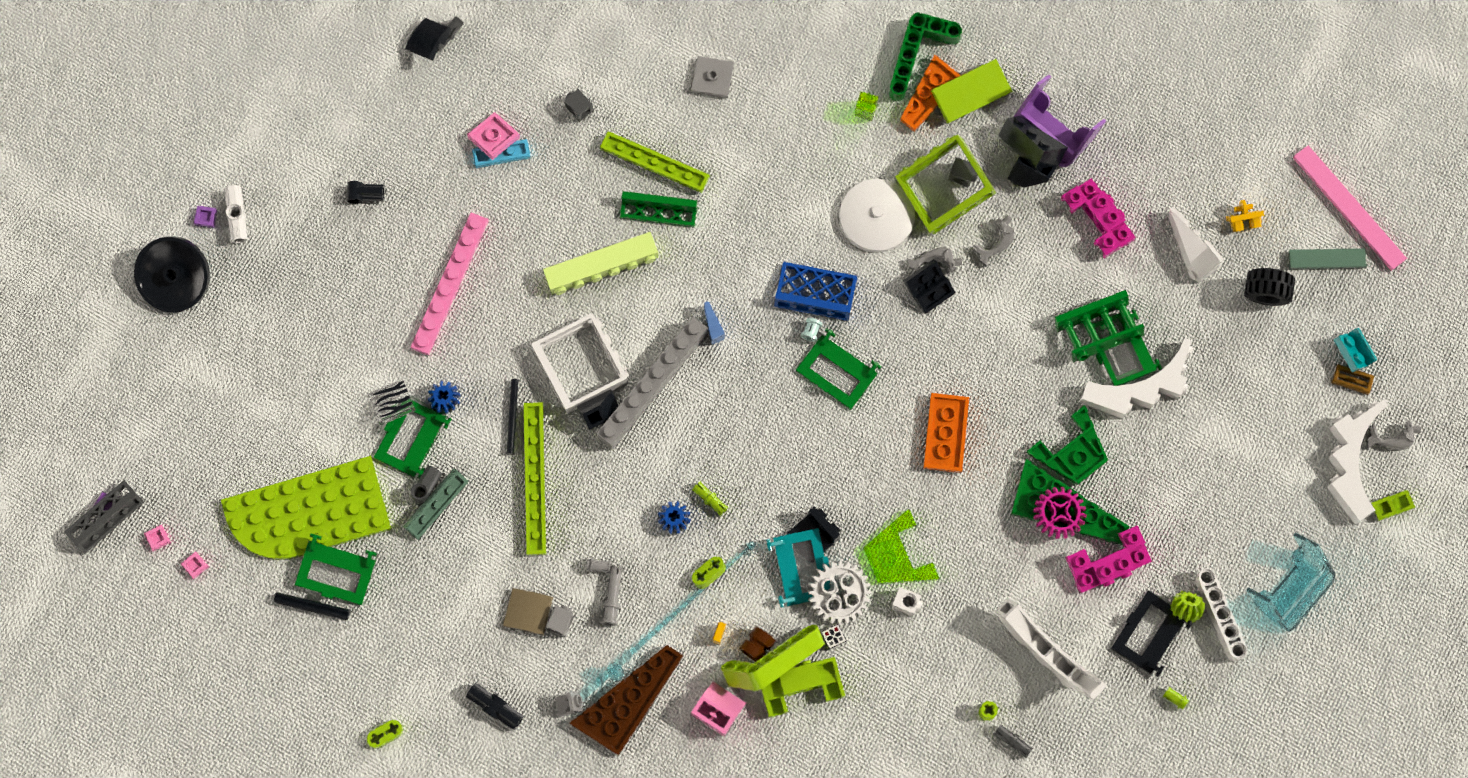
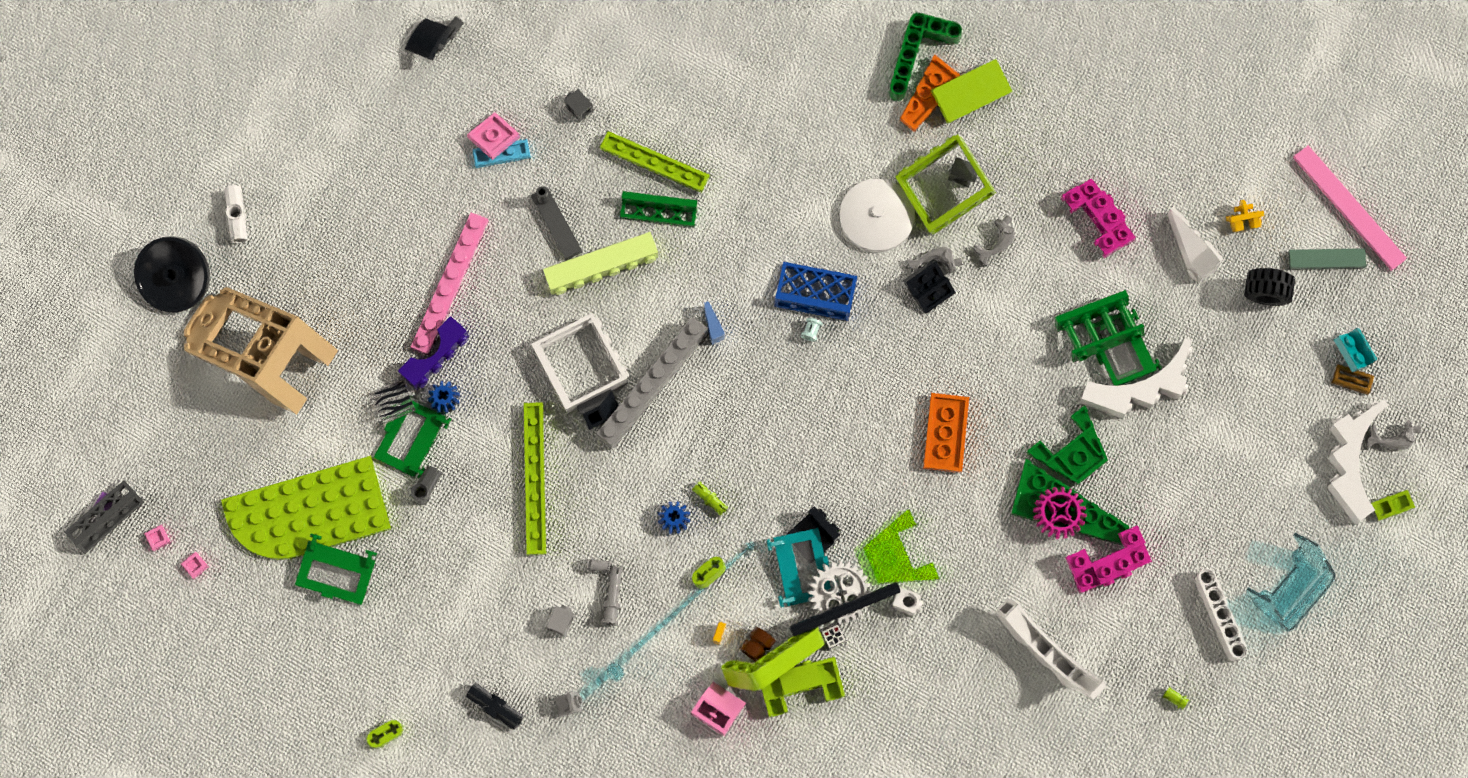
(205, 216): medium lavender tile -> none
(266, 352): none -> tan bracket
(312, 606): black axle -> none
(359, 192): black piece -> none
(419, 370): none -> dark purple arch
(435, 504): sand green tile -> none
(512, 417): black bar -> none
(528, 611): dark tan slope -> none
(556, 223): none -> dark grey piece
(622, 709): reddish brown wing -> none
(712, 77): light grey plate -> none
(837, 371): green piece -> none
(844, 609): none -> black axle
(866, 106): clear neon green brick -> none
(988, 704): lime bush -> none
(1013, 741): dark grey pin -> none
(1025, 176): black slope -> none
(1032, 143): black wedge -> none
(1035, 112): medium lavender windscreen -> none
(1148, 633): black piece -> none
(1187, 606): lime gear -> none

